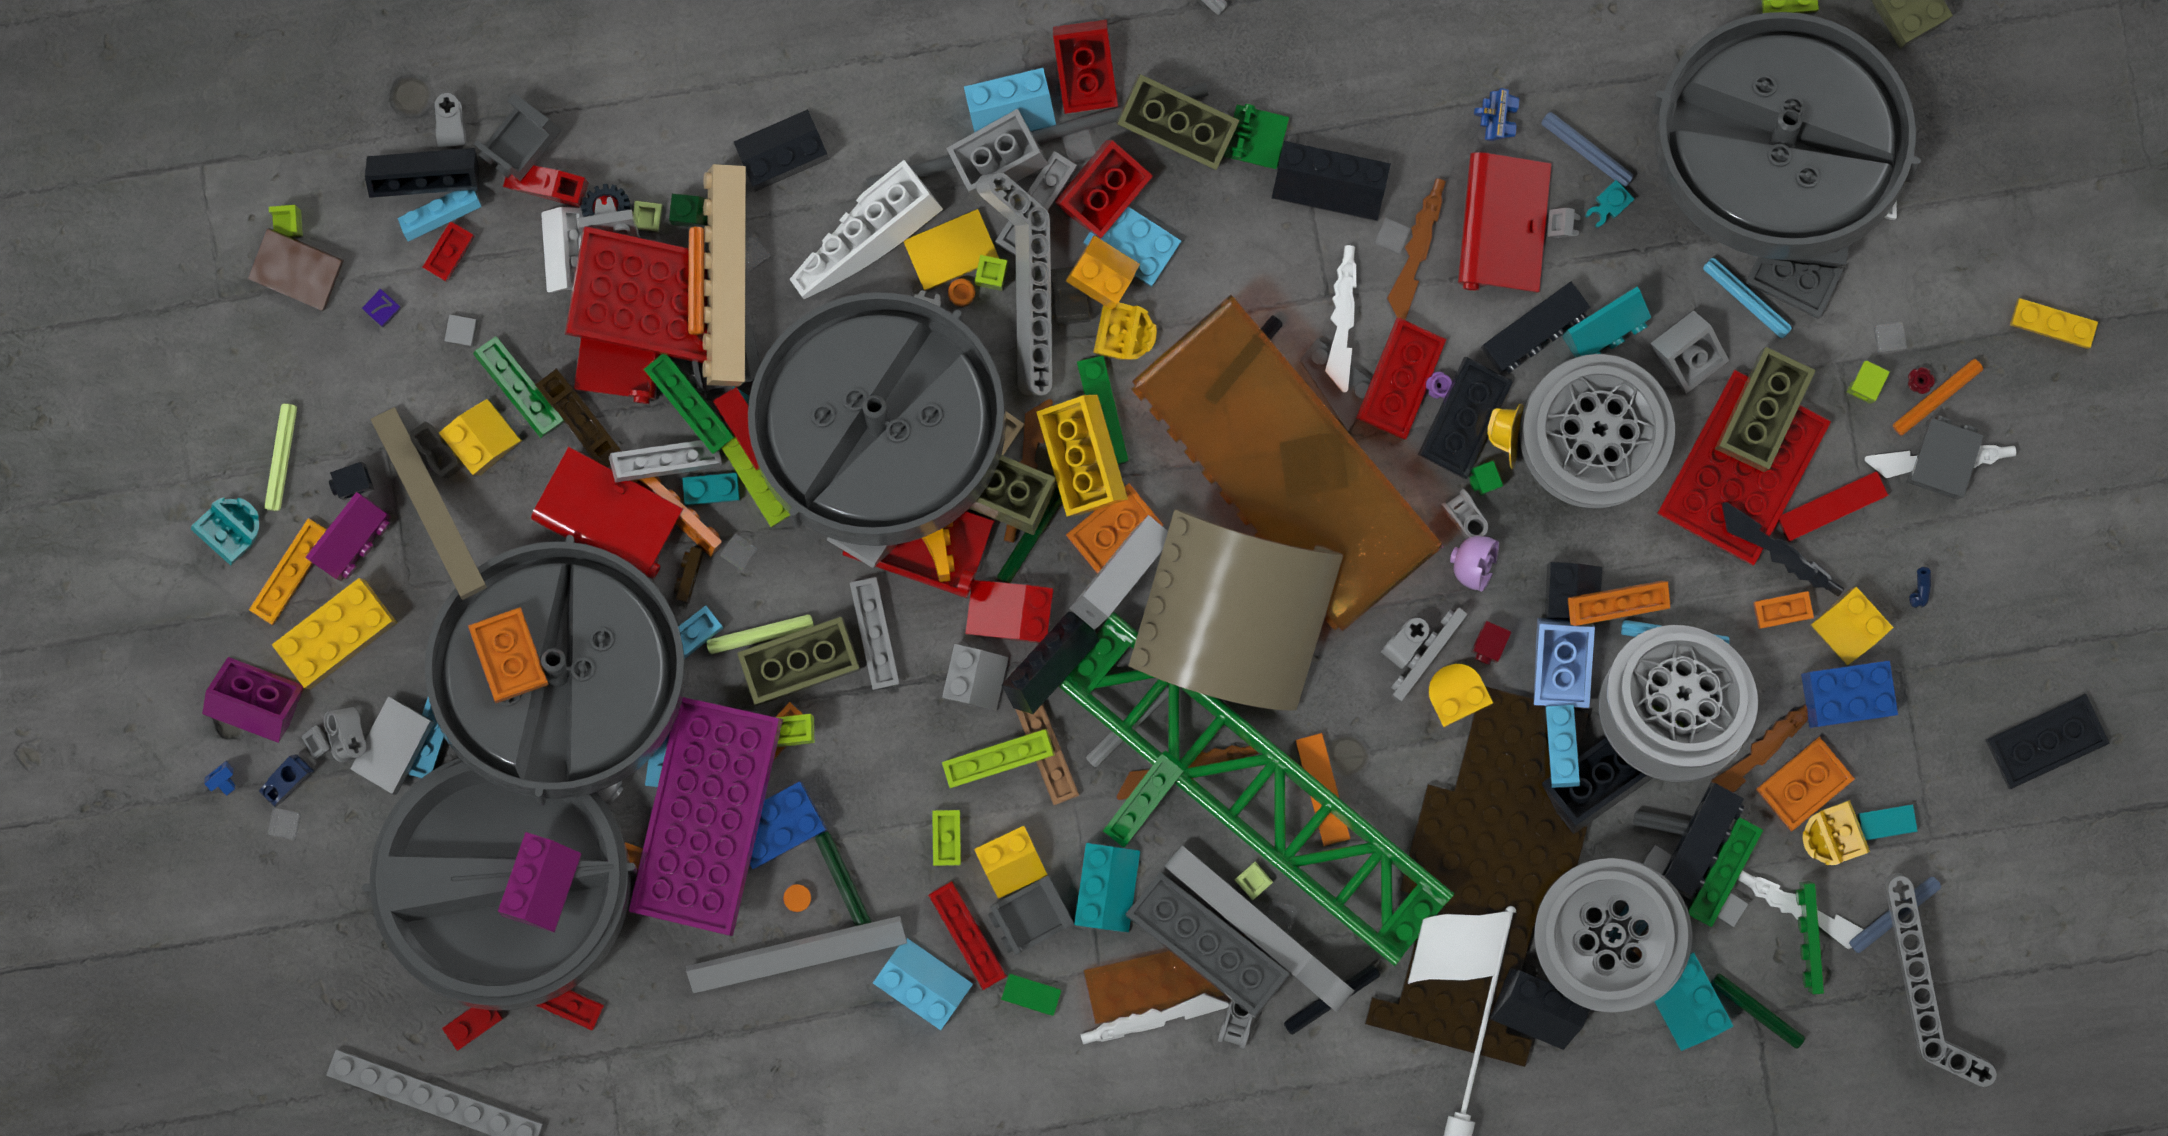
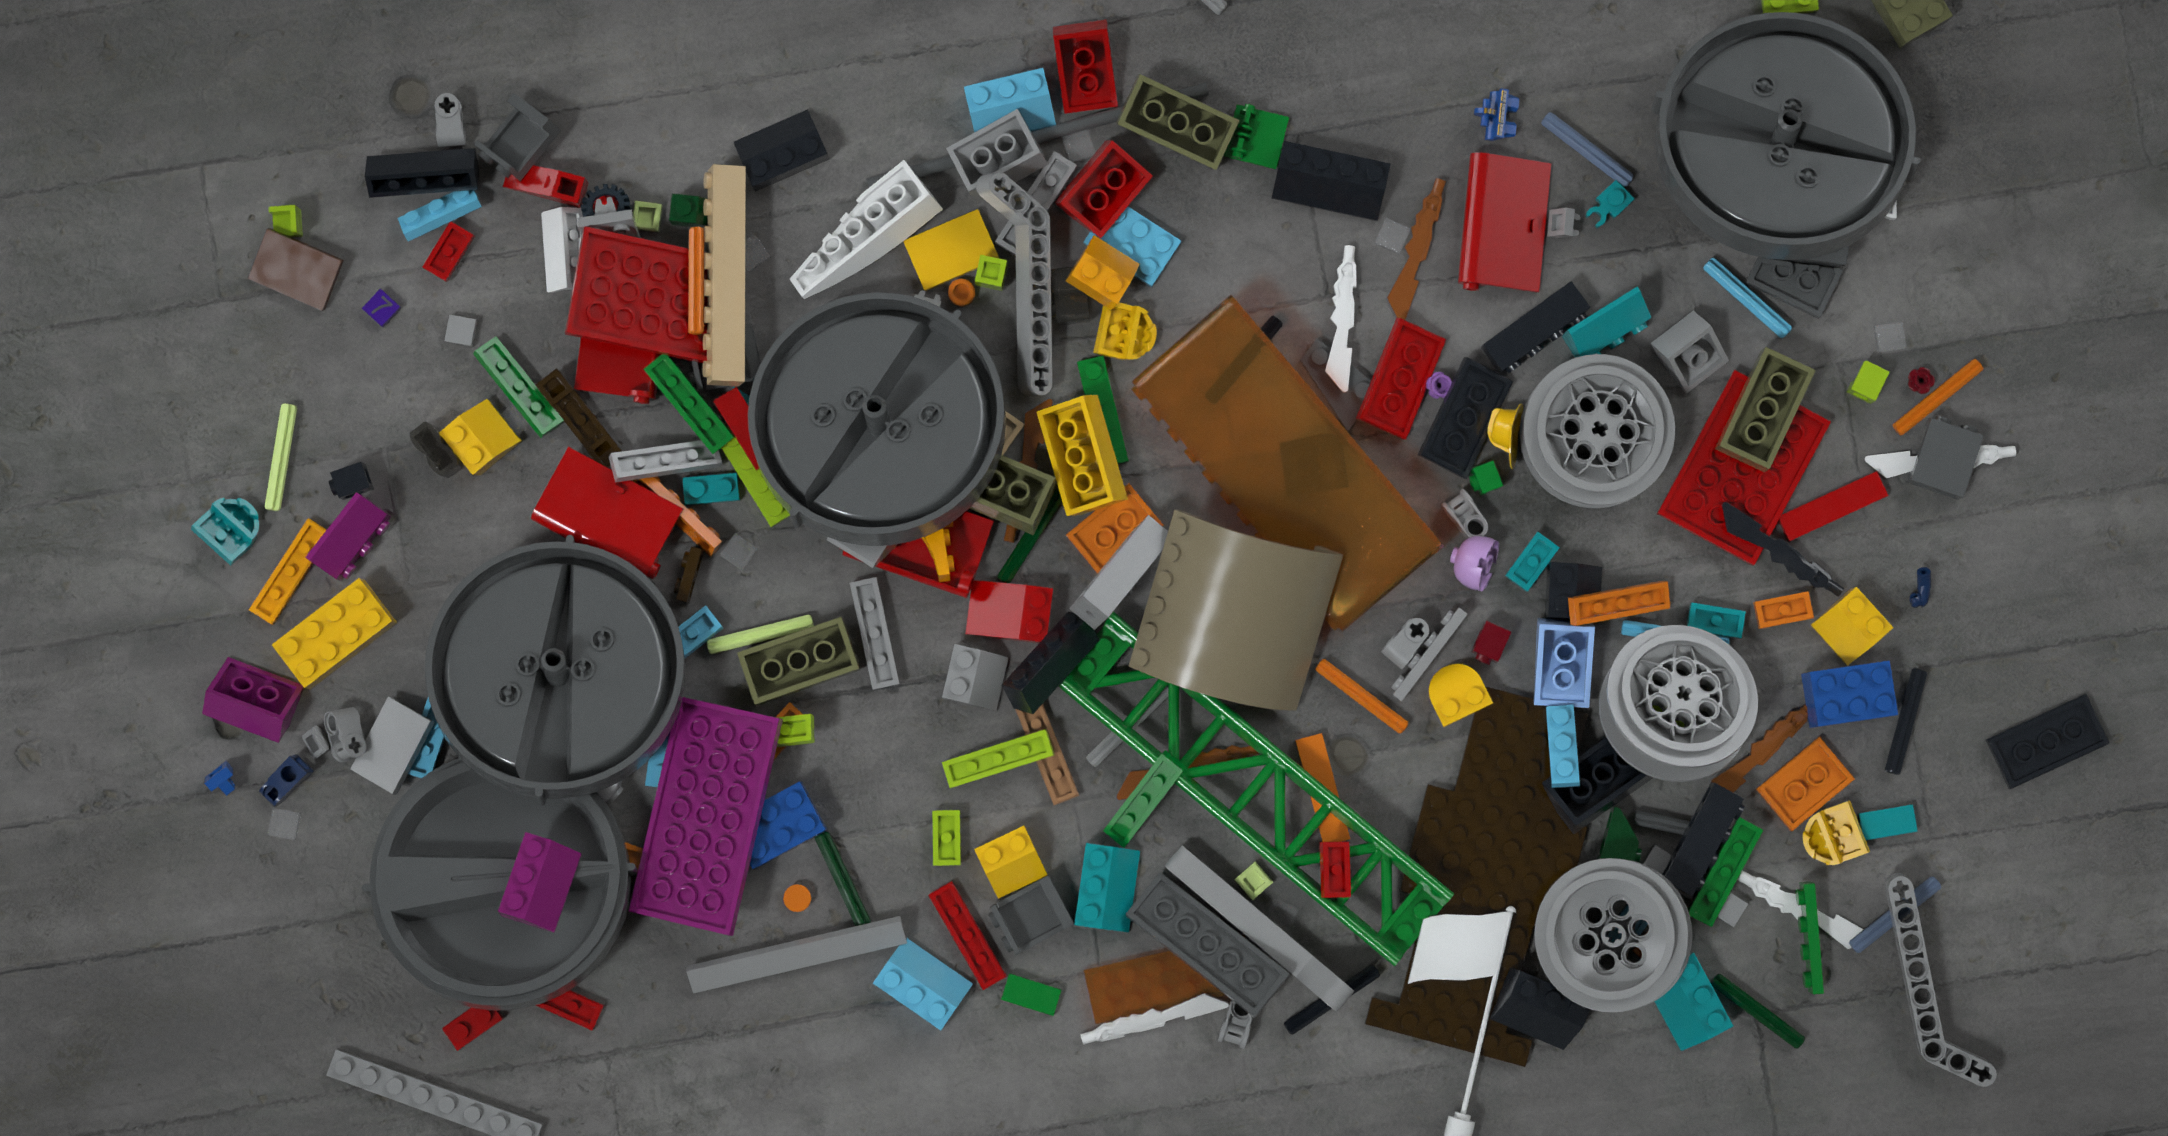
(428, 503): dark tan tile -> none
(508, 655): orange tile -> none
(1335, 869): none -> red plate
(1361, 696): none -> orange axle
(1532, 561): none -> teal plate
(1619, 839): none -> dark green slope
(1716, 620): none -> teal plate
(1906, 721): none -> black axle
(2053, 323): yellow plate -> none

